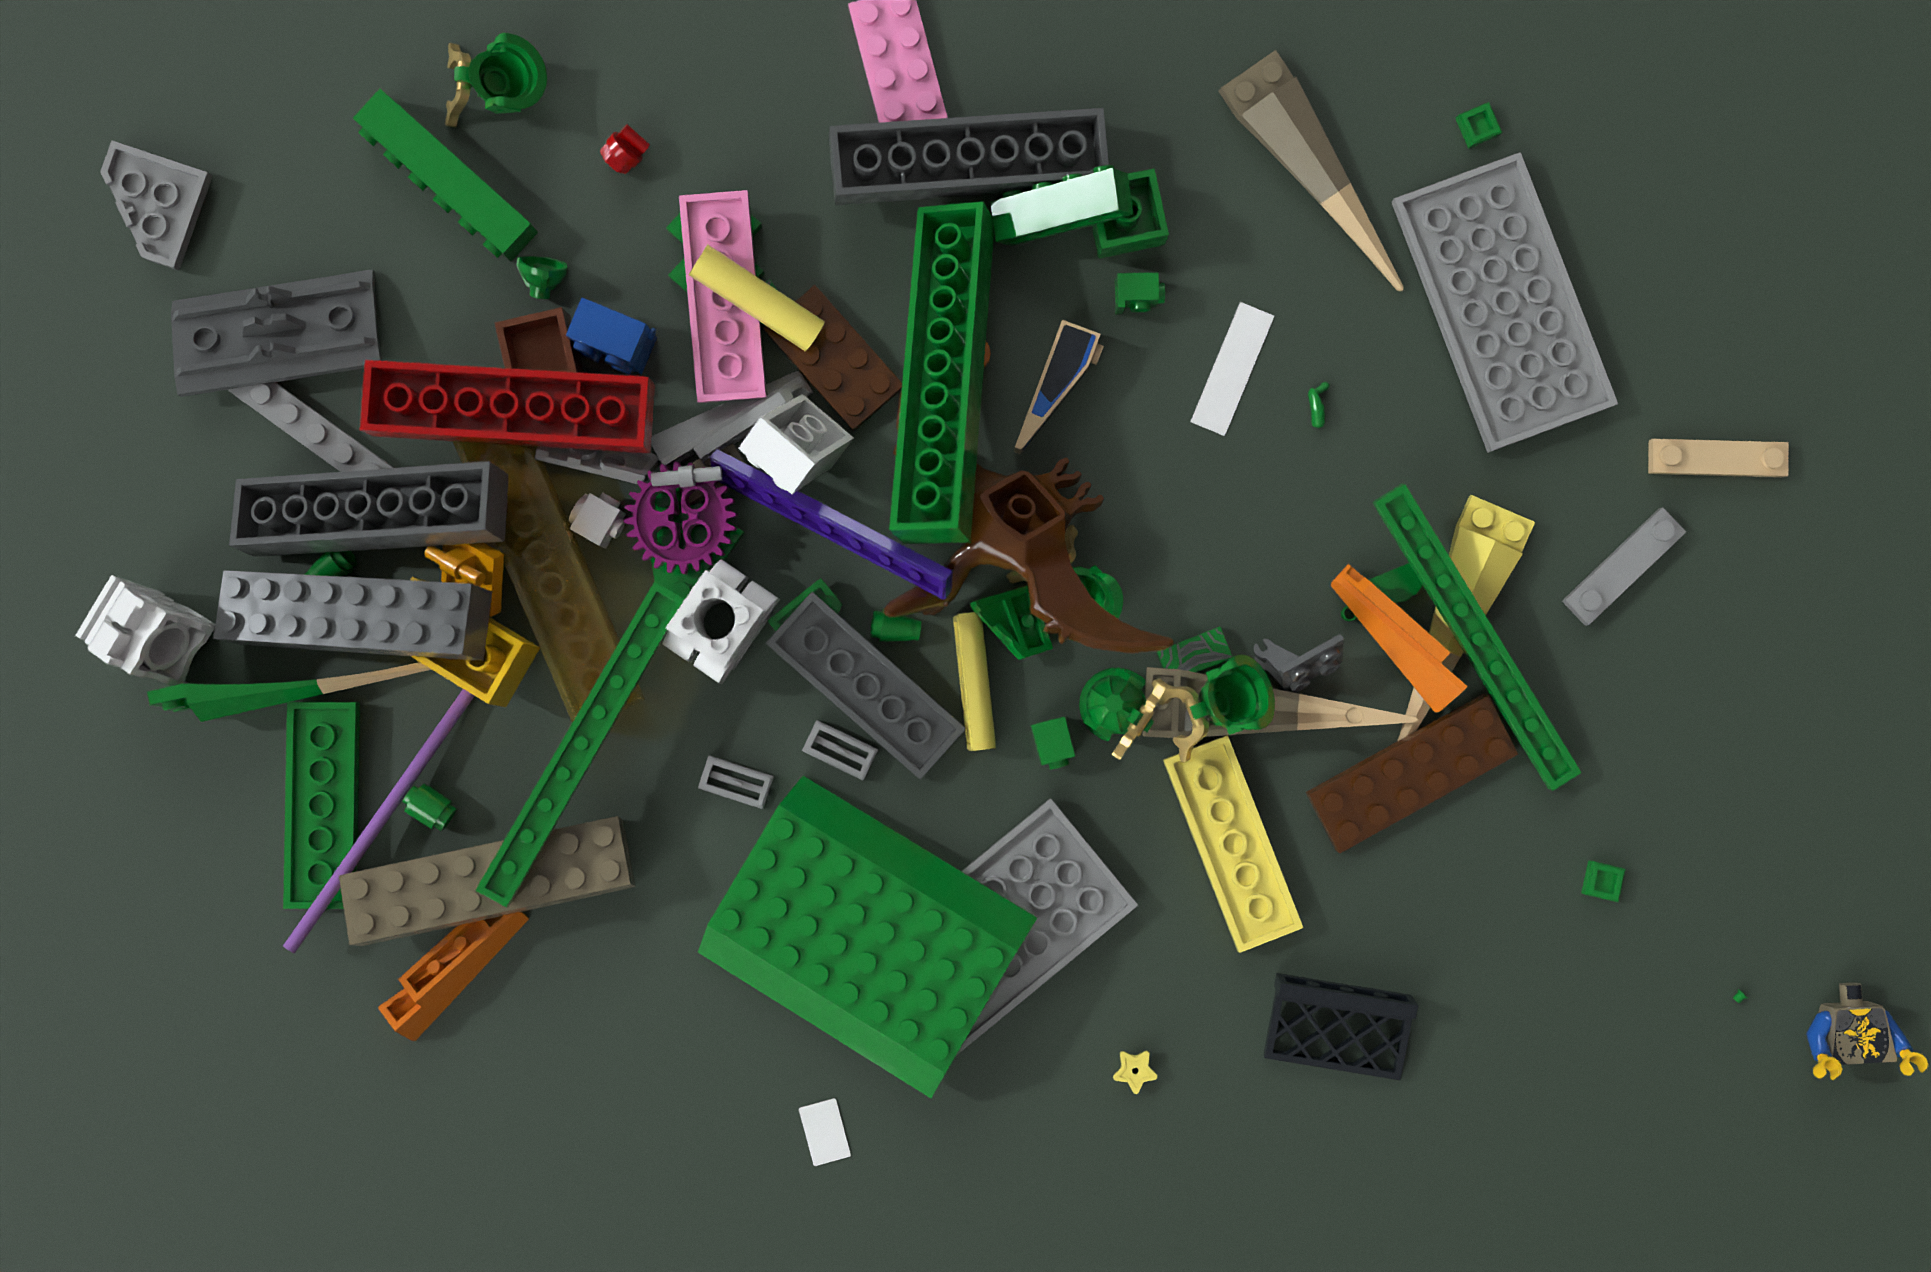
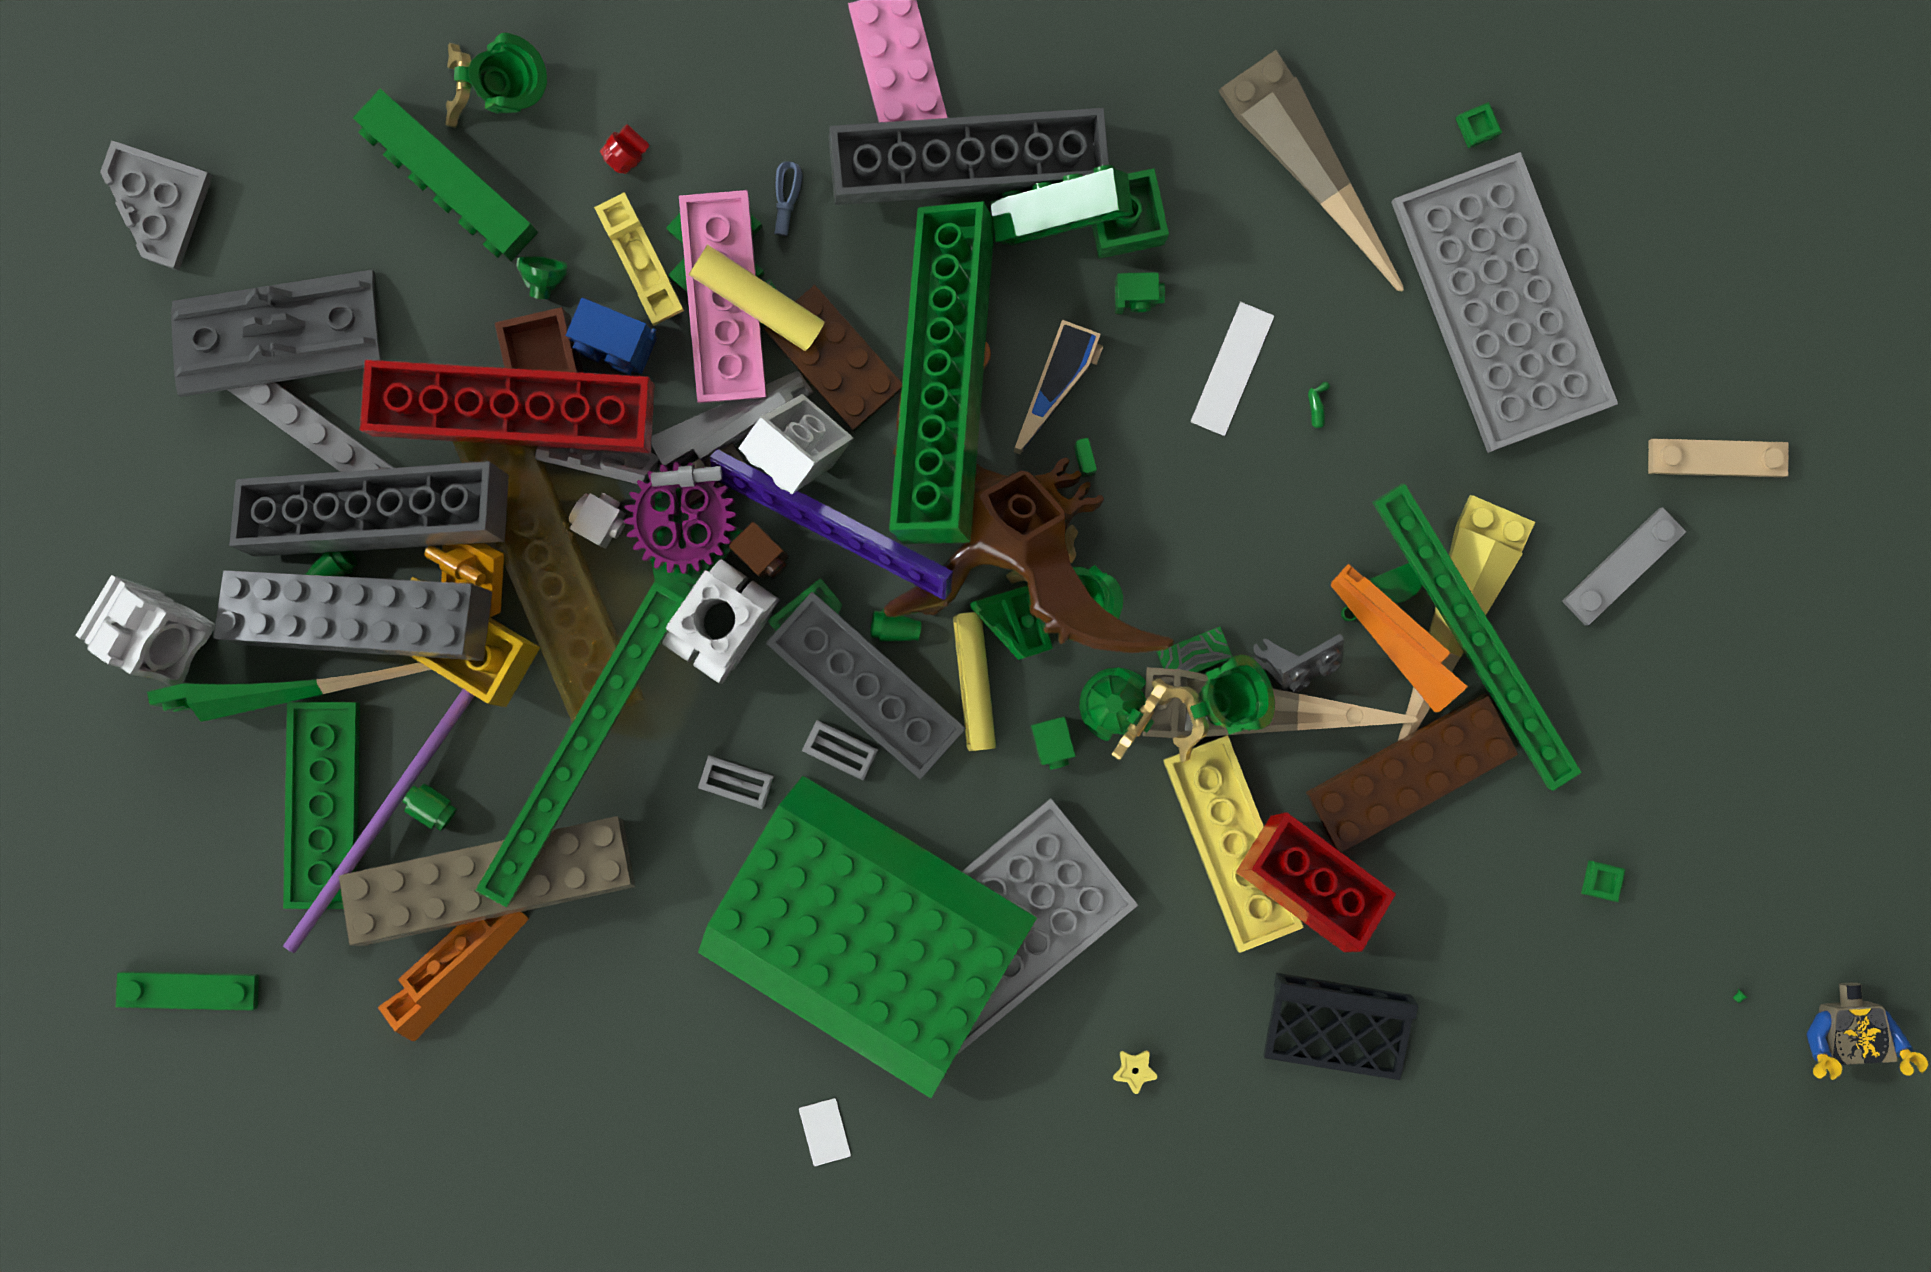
(187, 990): none -> green plate
(639, 259): none -> light yellow slope
(759, 552): none -> reddish brown brick
(785, 208): none -> sand blue piece
(1085, 457): none -> green tile
(1316, 883): none -> red brick

